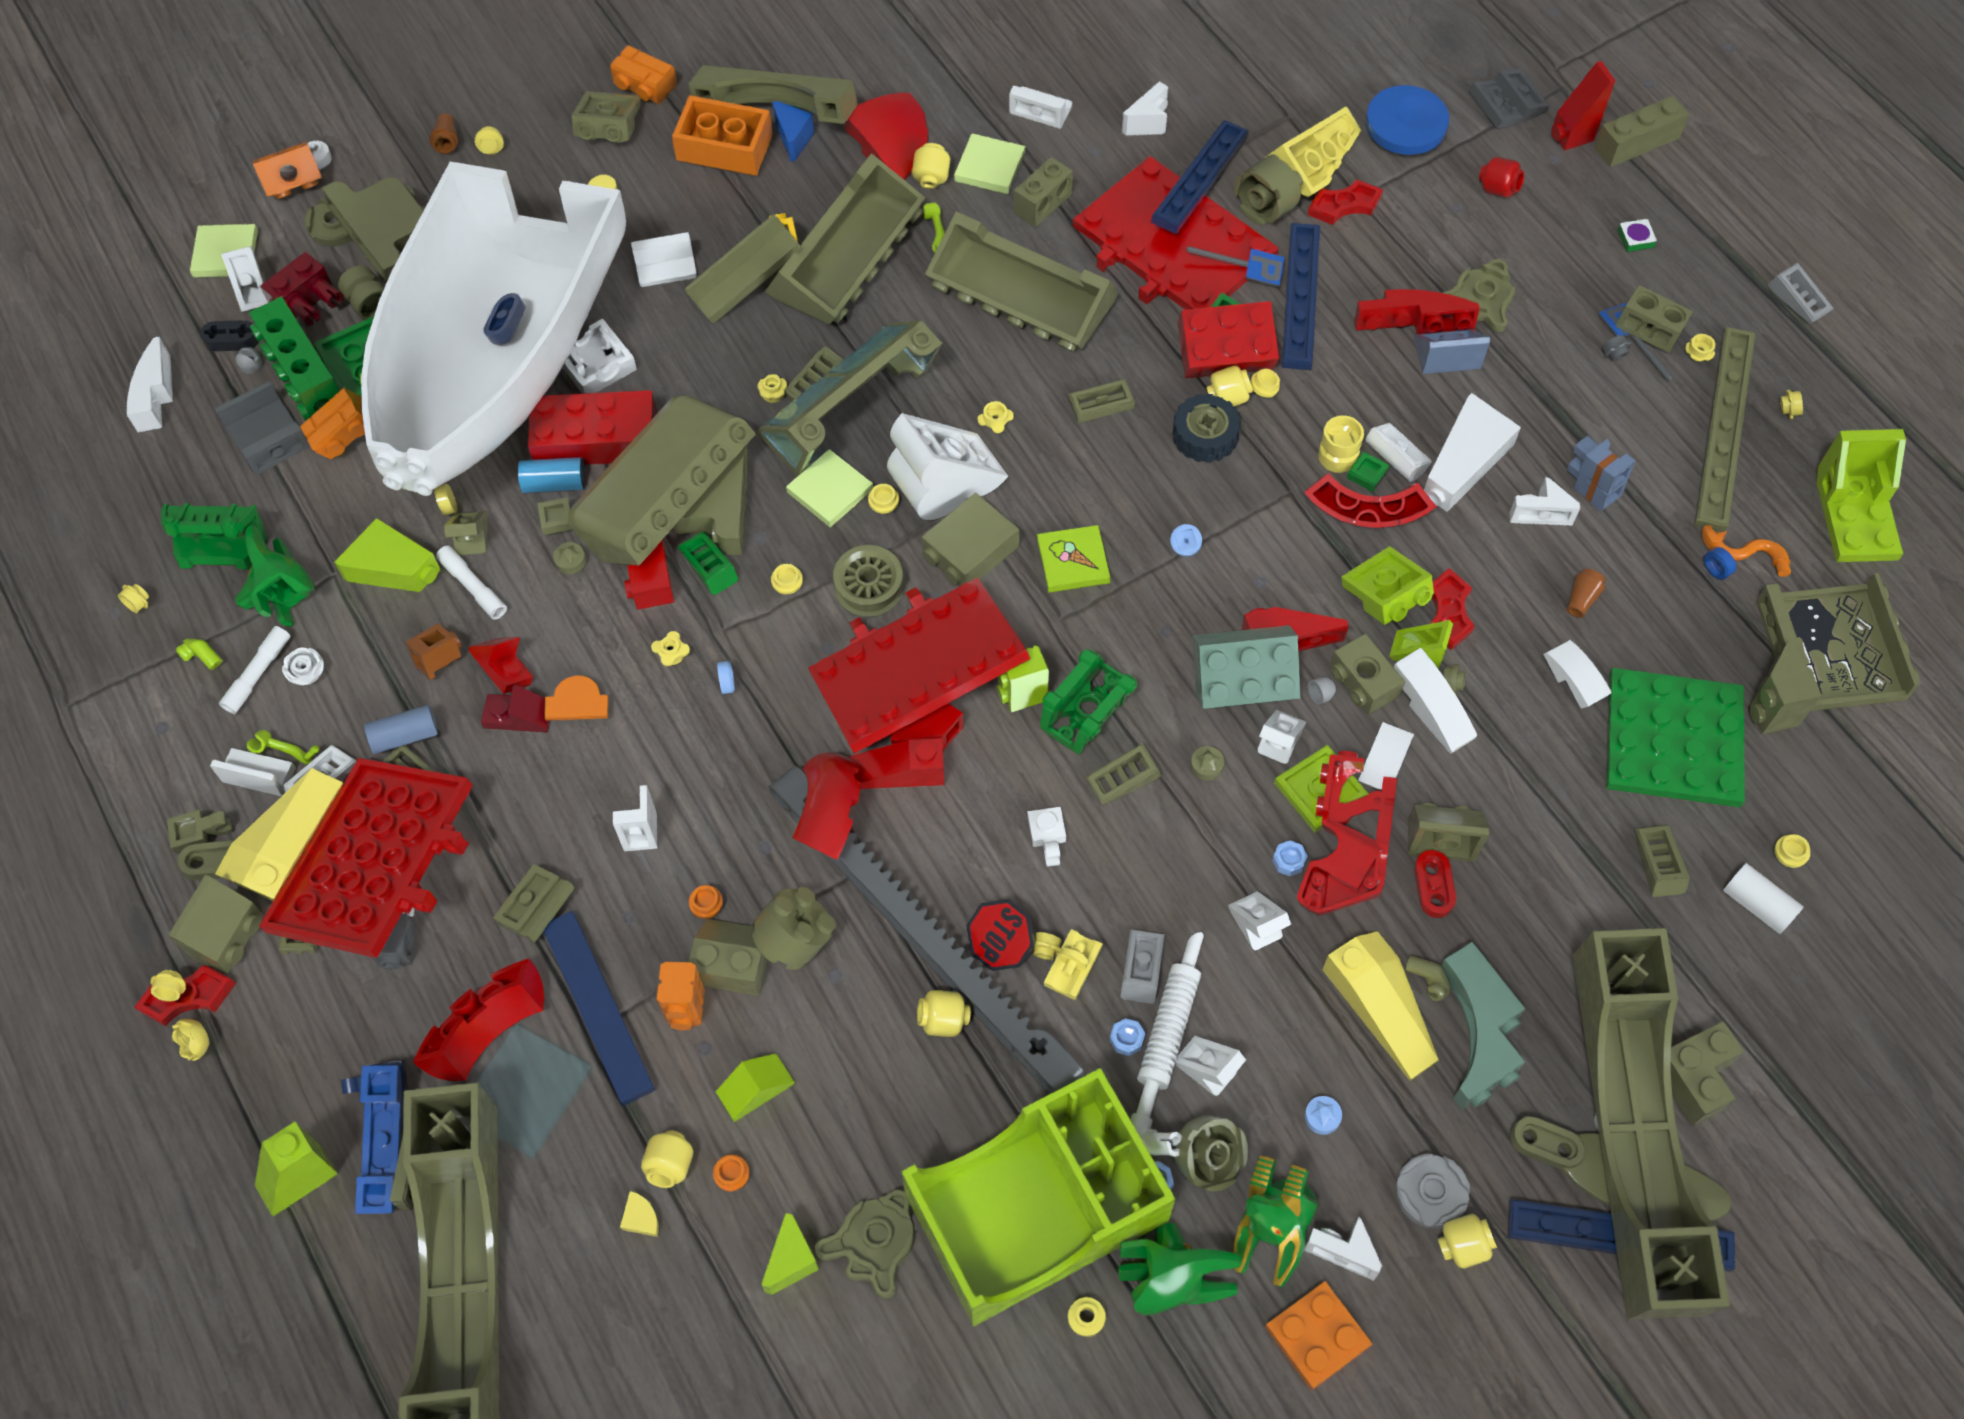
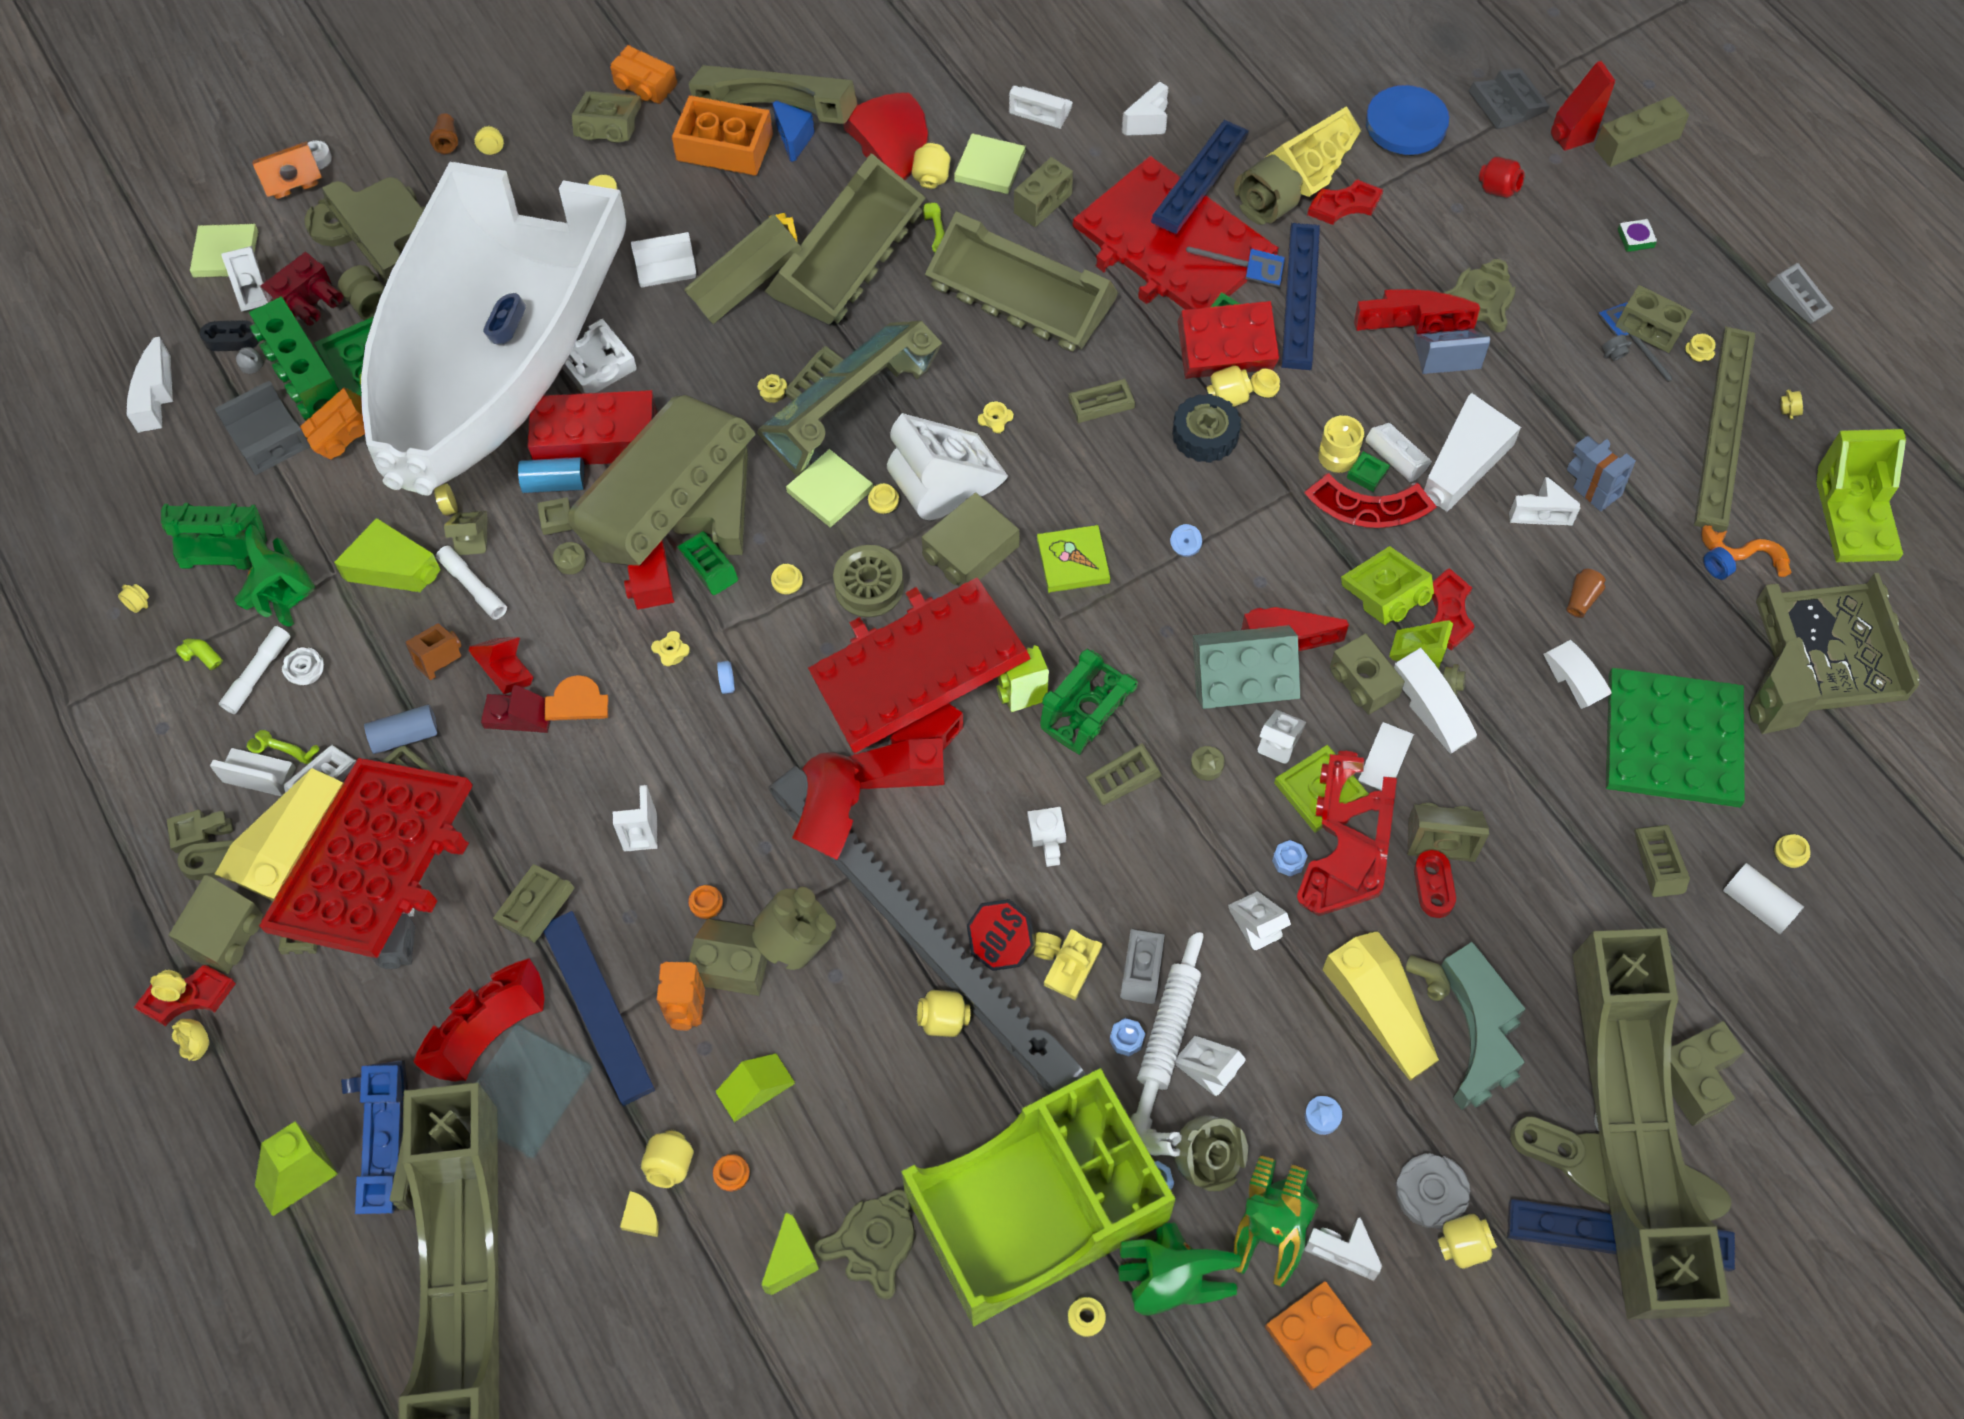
(1321, 689): light grey hinge -> none

